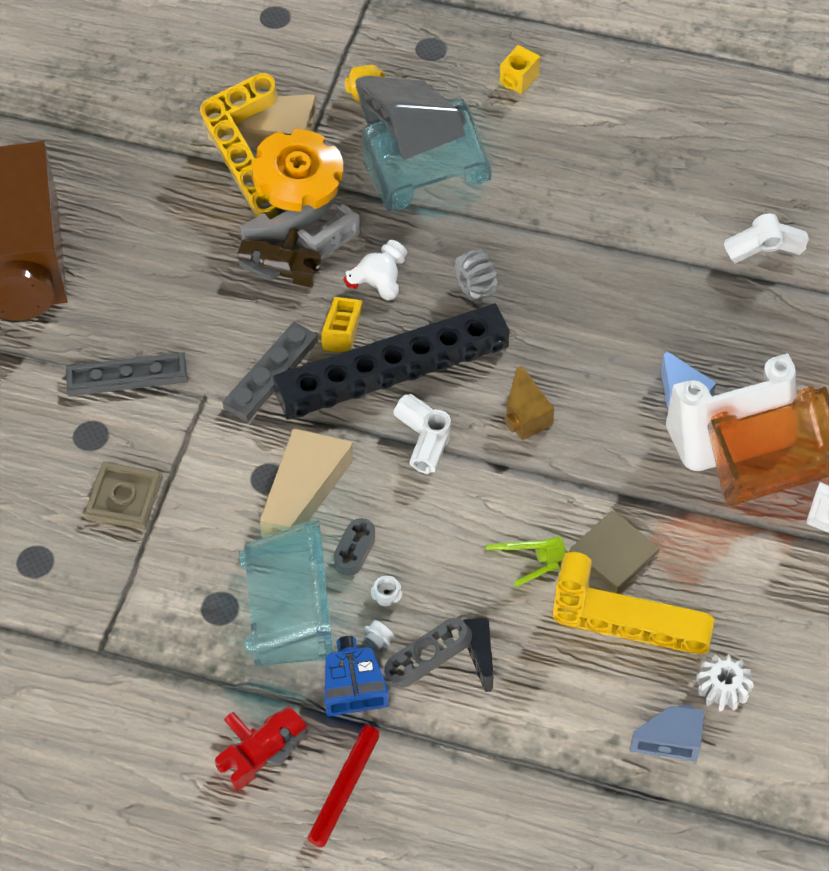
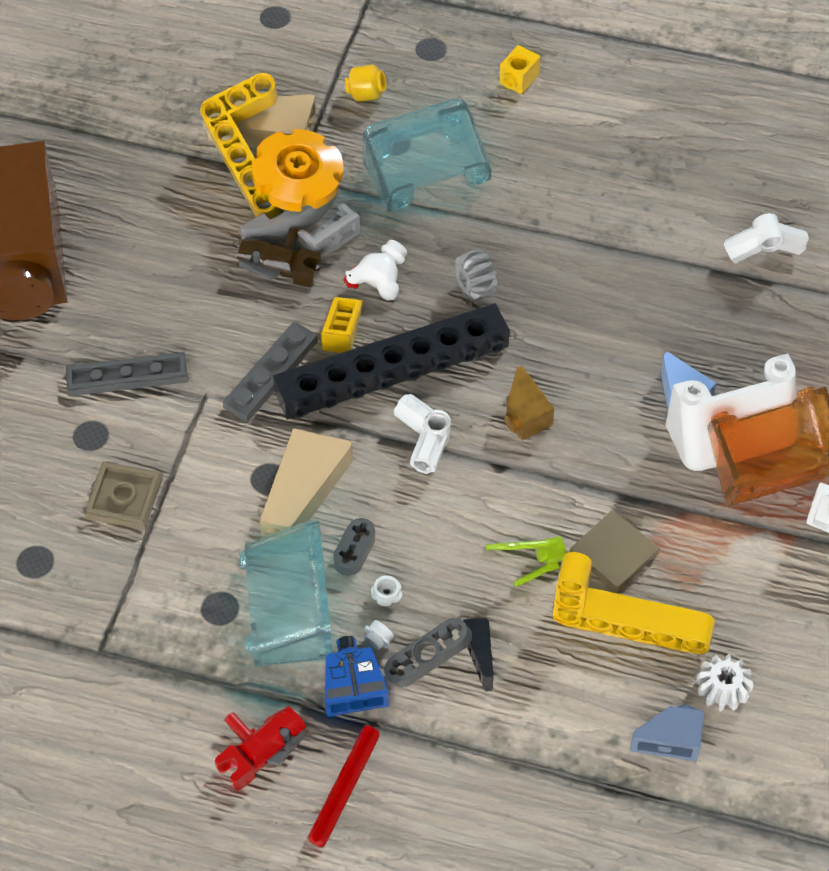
(411, 111): dark grey windscreen -> none

